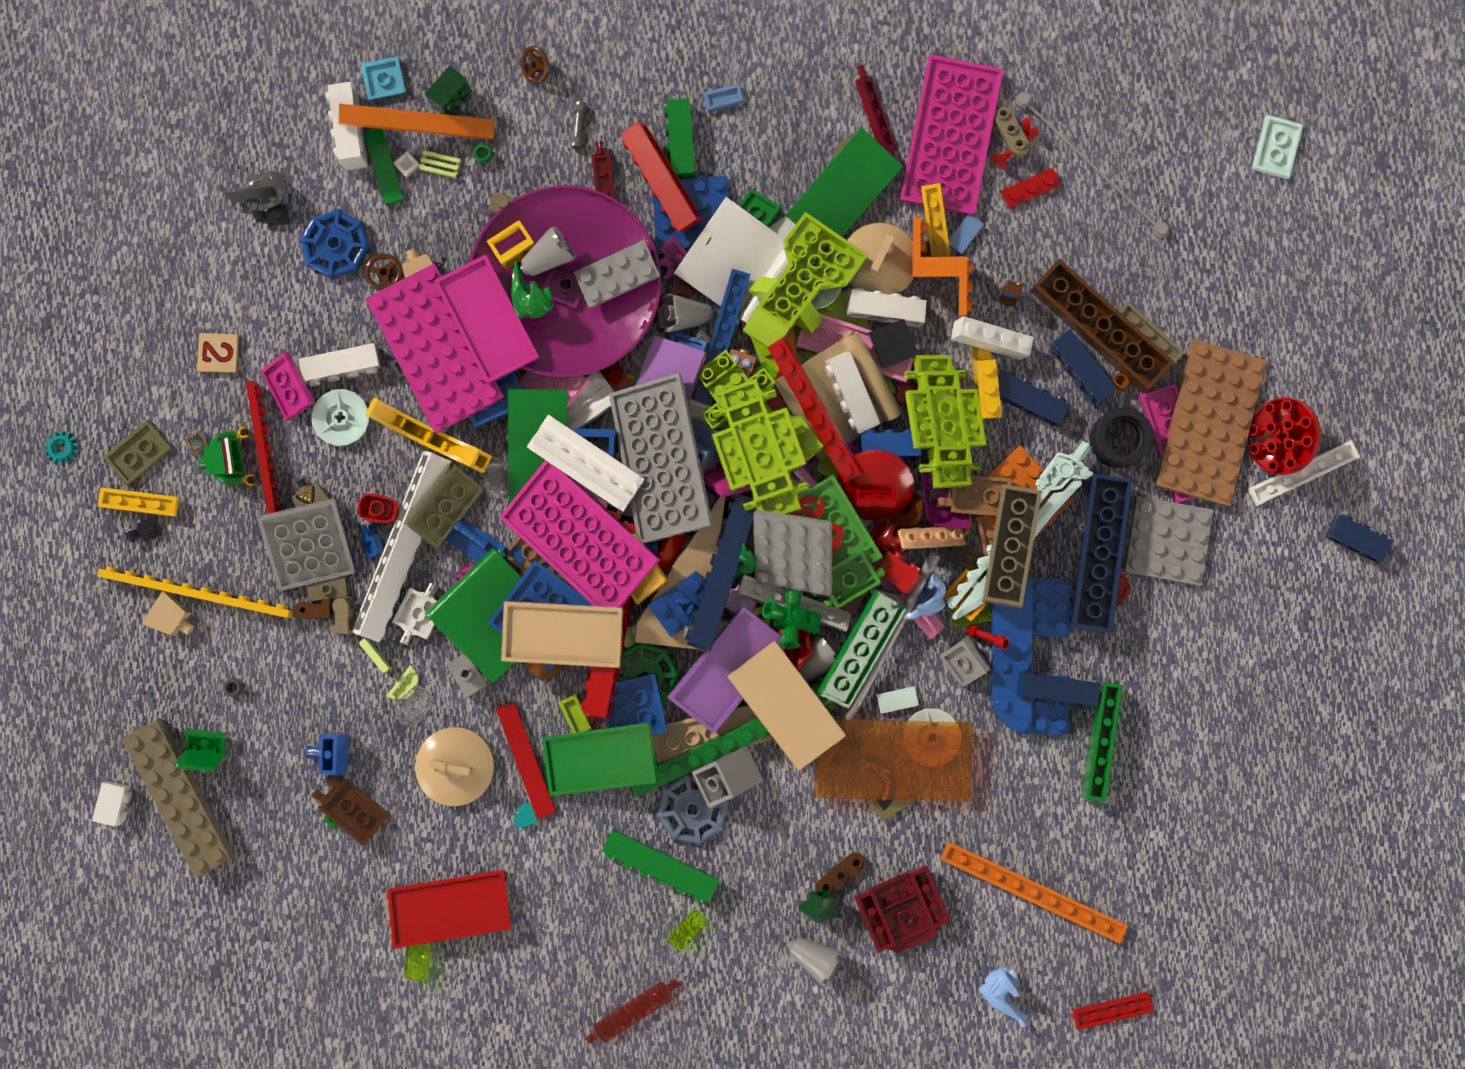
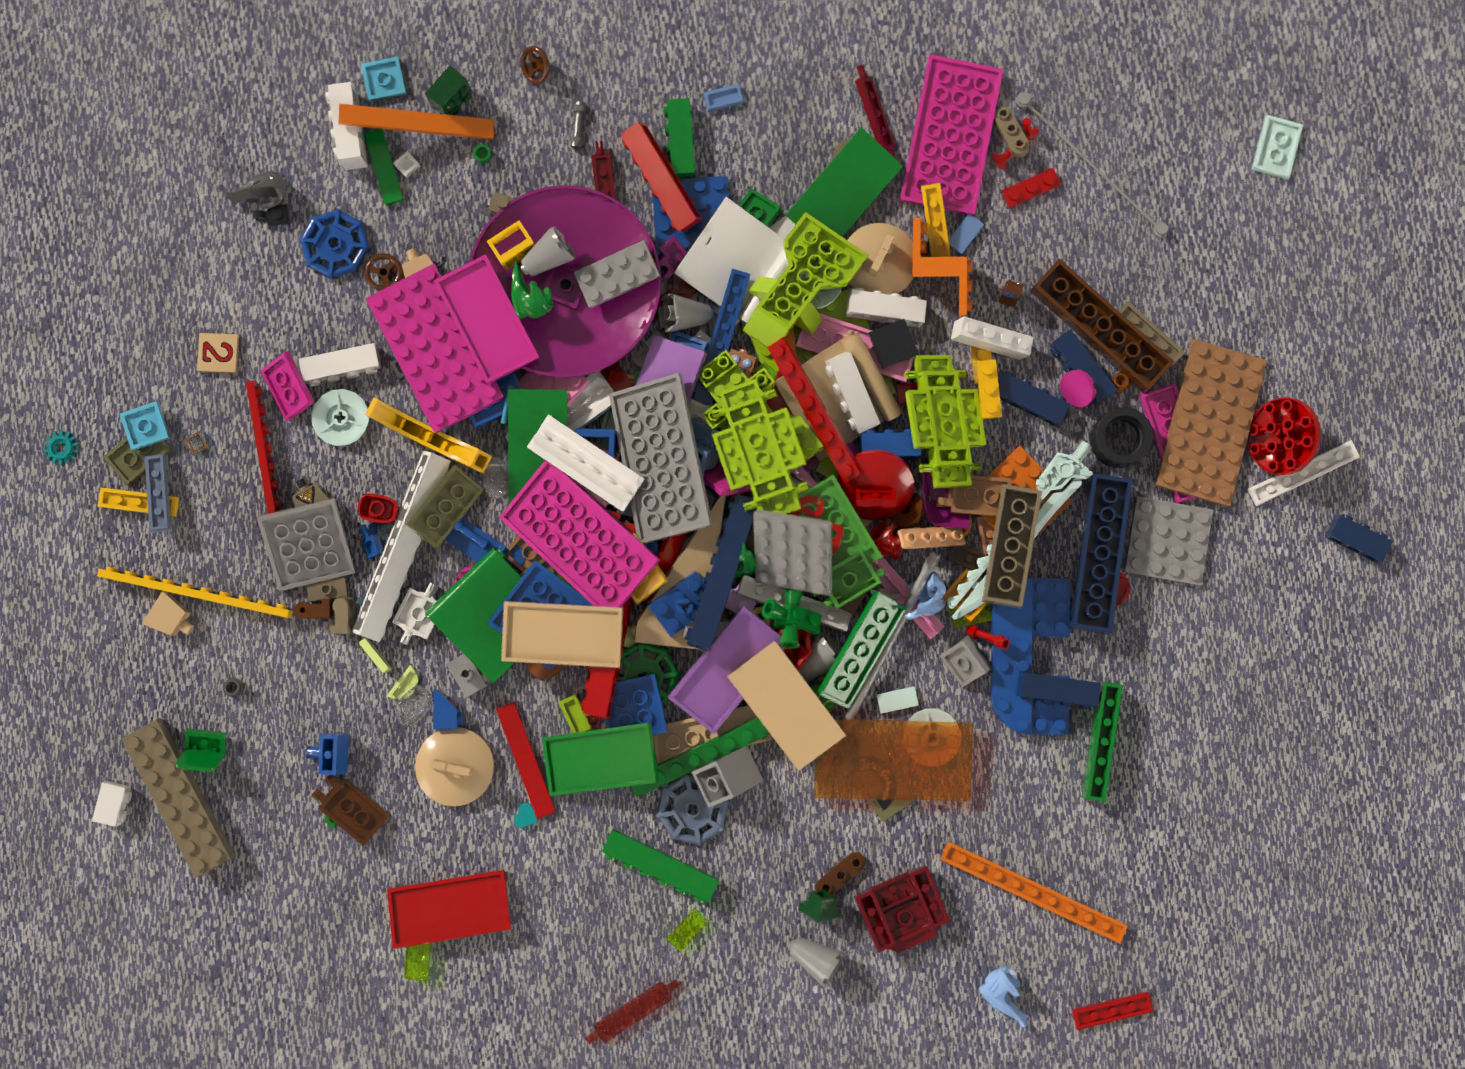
(144, 426): none -> medium azure tile
(147, 530): black plate -> none
(157, 493): none -> sand blue tile
(225, 459): green torso -> none
(424, 160): yellowish green tile -> none
(445, 712): none -> blue slope
(505, 409): none -> dark azure piece
(899, 572): red brick -> none
(1078, 388): none -> dark pink tile

